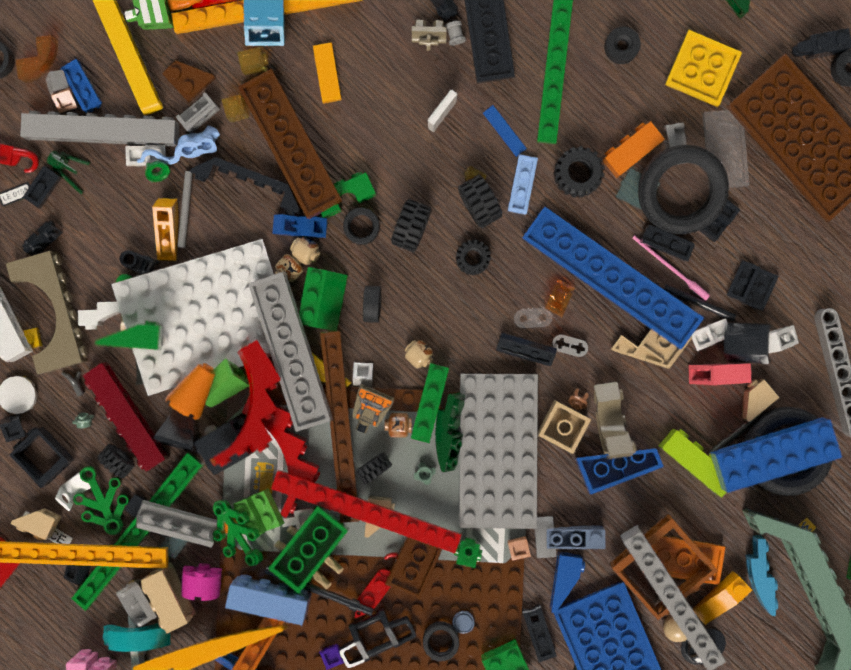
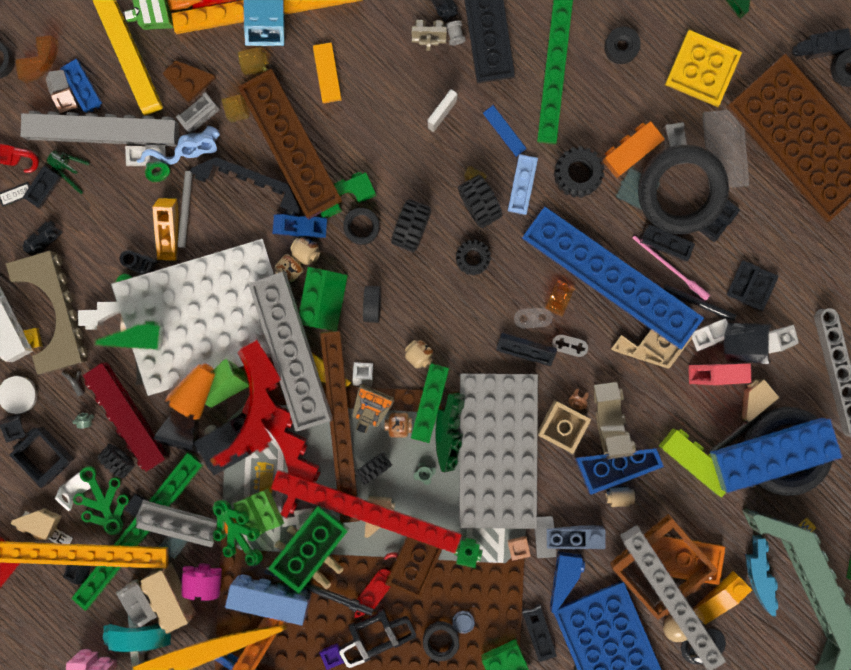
(620, 497): none -> tan brick

